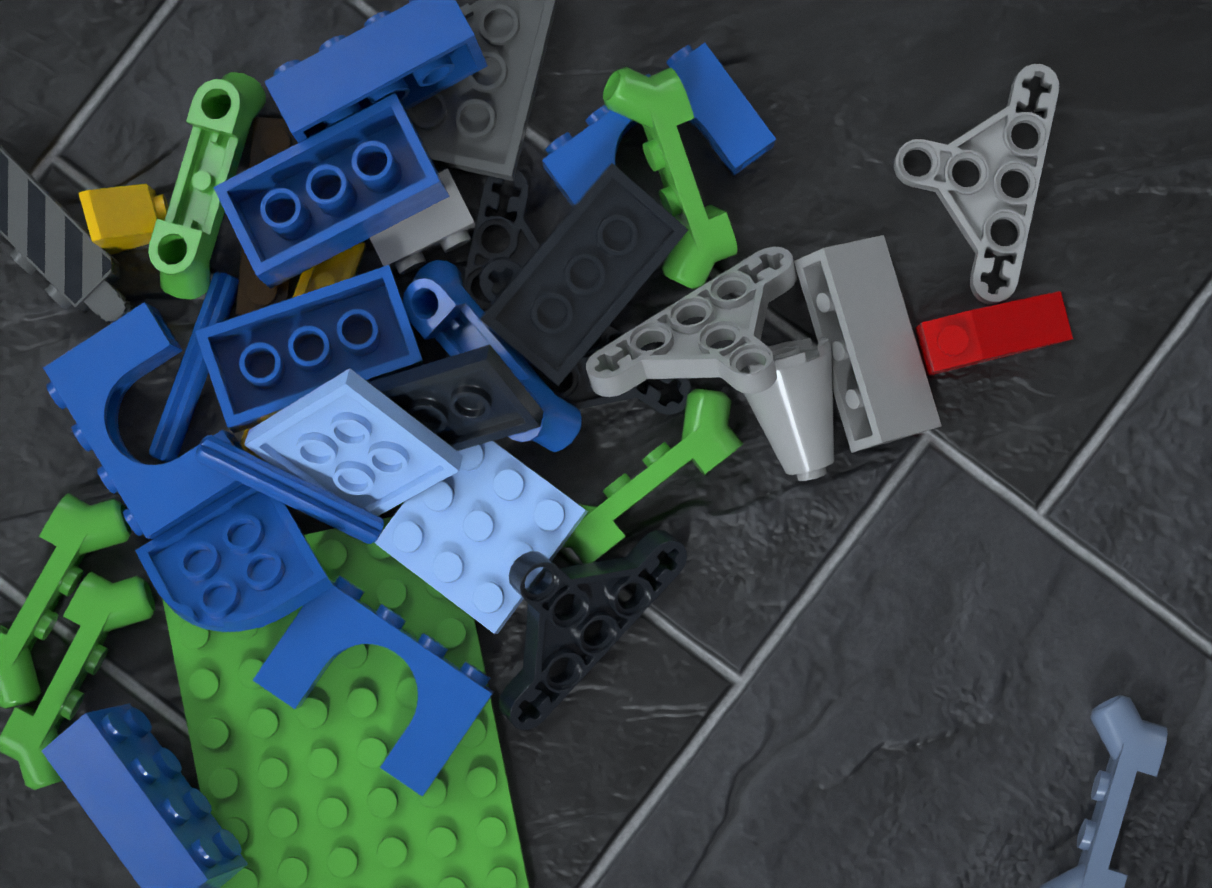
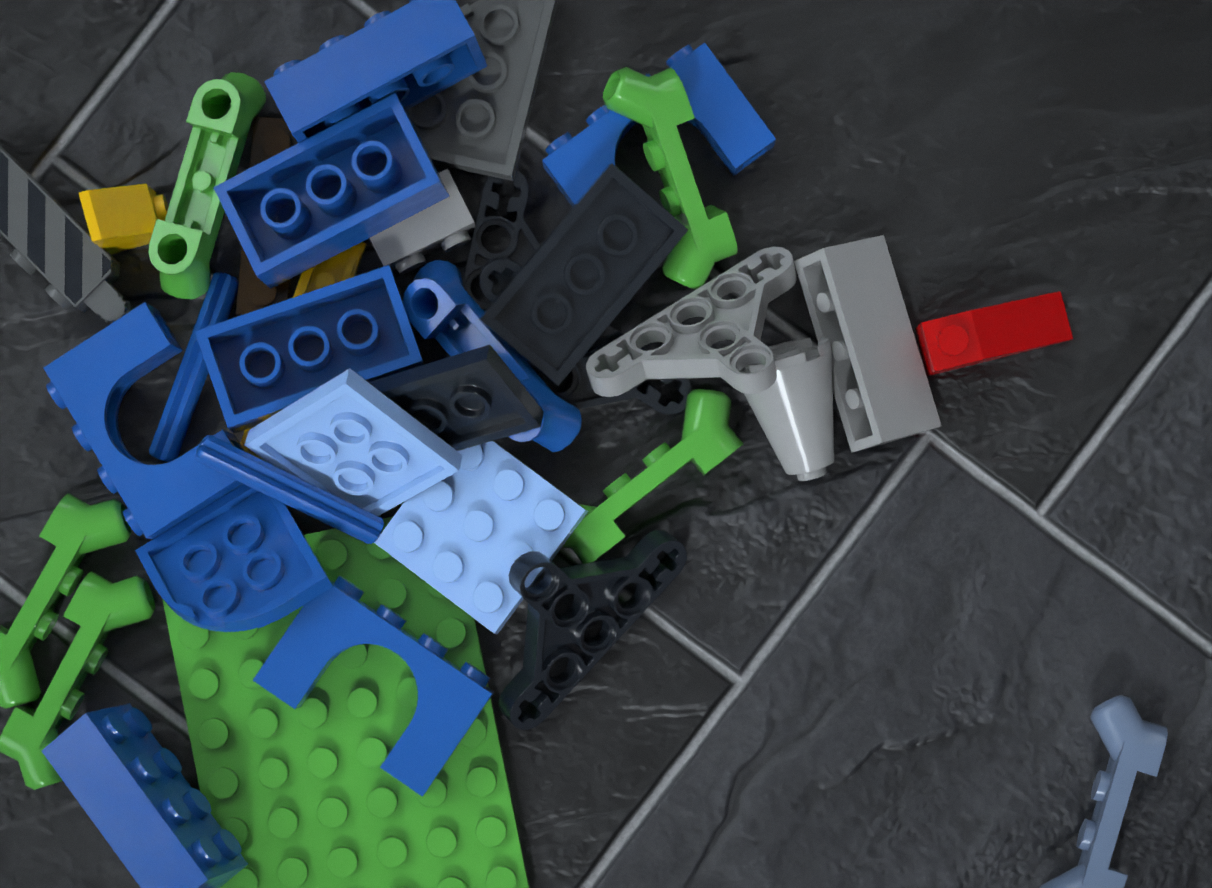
(994, 154): light grey beam -> none

